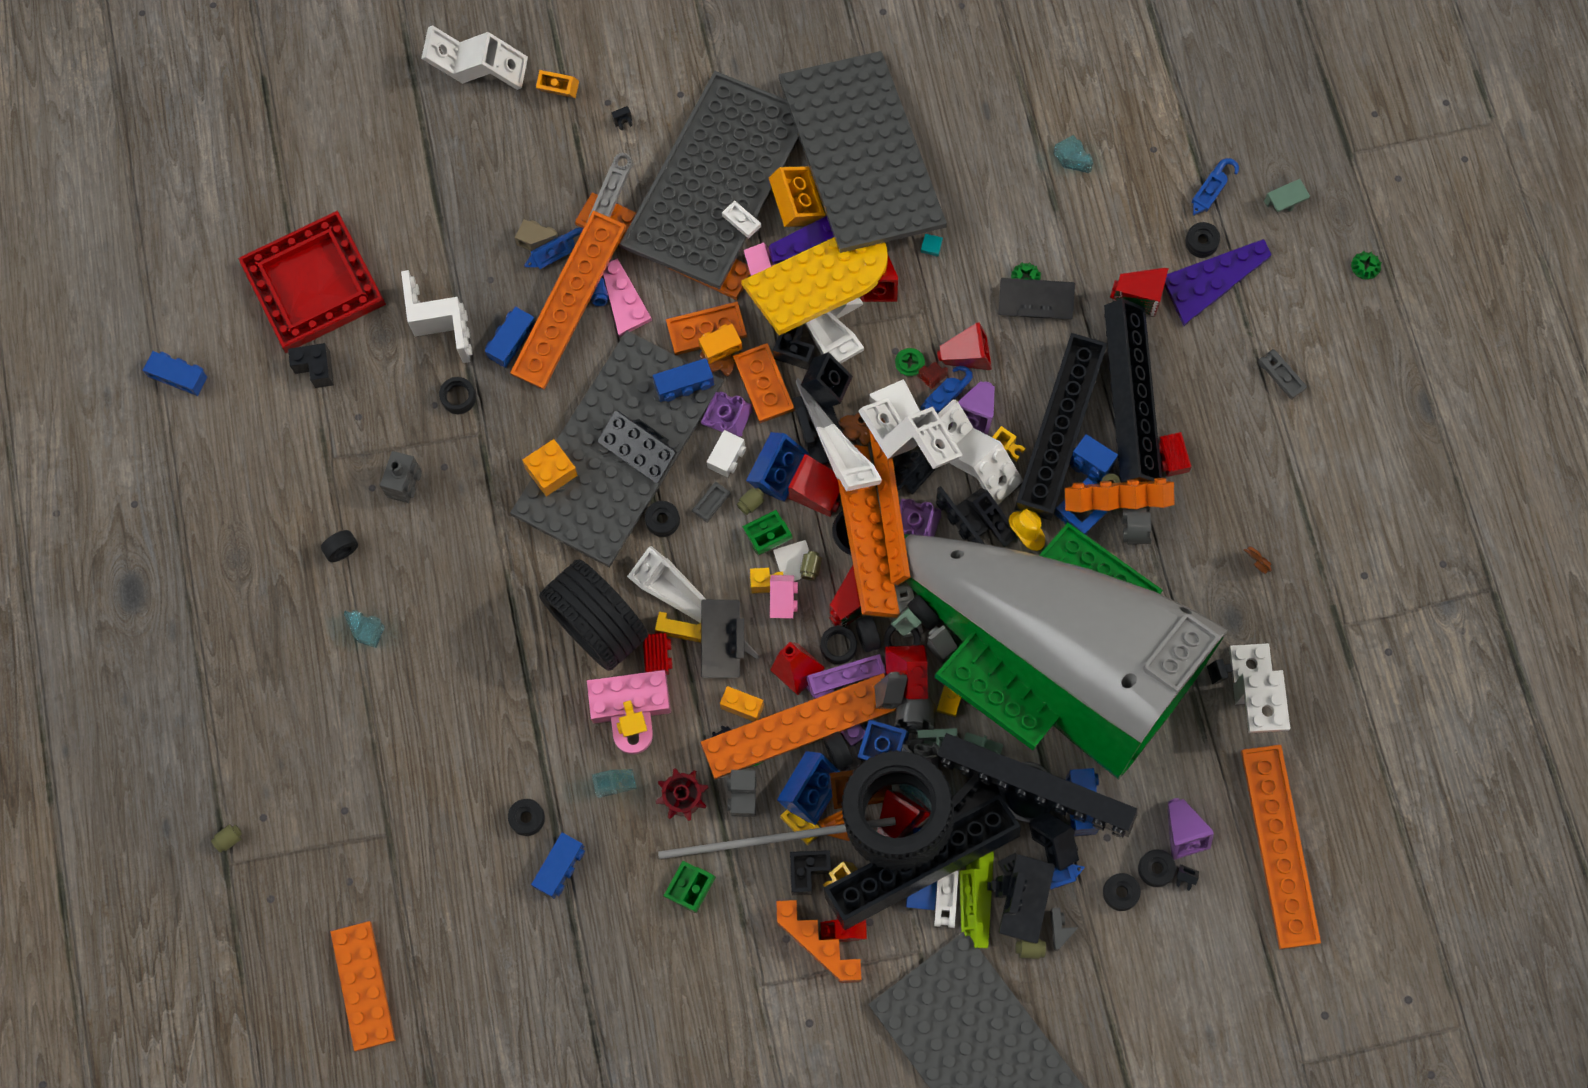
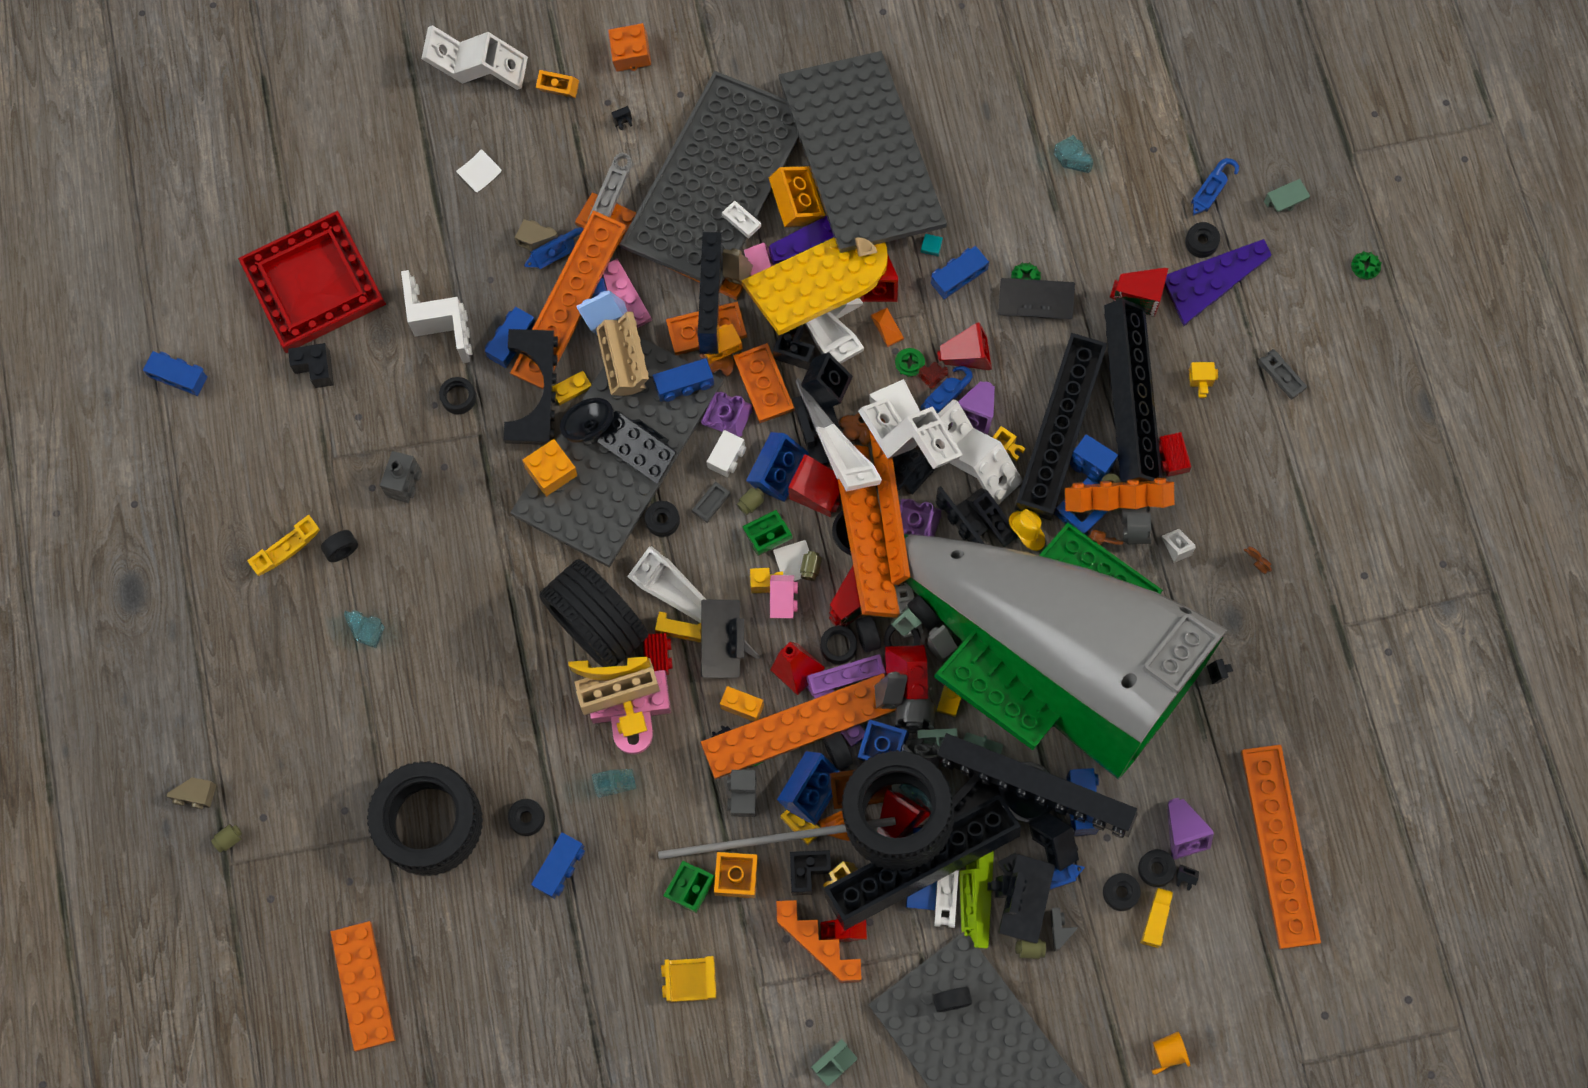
(195, 792): none -> dark tan slope
(286, 547): none -> yellow slope
(392, 794): none -> black tyre
(479, 171): none -> white sticker
(540, 348): none -> black arch
(571, 387): none -> yellow plate
(585, 669): none -> yellow slope
(587, 420): none -> black dish
(600, 308): none -> light blue slope
(600, 694): none -> tan brick
(622, 355): none -> tan brick
(629, 47): none -> orange brick
(678, 783): dark red brick -> none
(689, 979): none -> yellow panel
(709, 292): none -> black arch
(735, 266): none -> dark tan slope
(736, 875): none -> light orange brick
(834, 1063): none -> sand green panel
(864, 247): none -> tan tile
(887, 327): none -> orange slope
(952, 999): none -> black tyre
(959, 272): none -> blue brick
(1099, 537): none -> dark orange plate
(1157, 918): none -> yellow leg
(1170, 1052): none -> light orange hat
(1178, 545): none -> white slope
(1202, 376): none -> yellow brick
(1259, 688): white bracket -> none

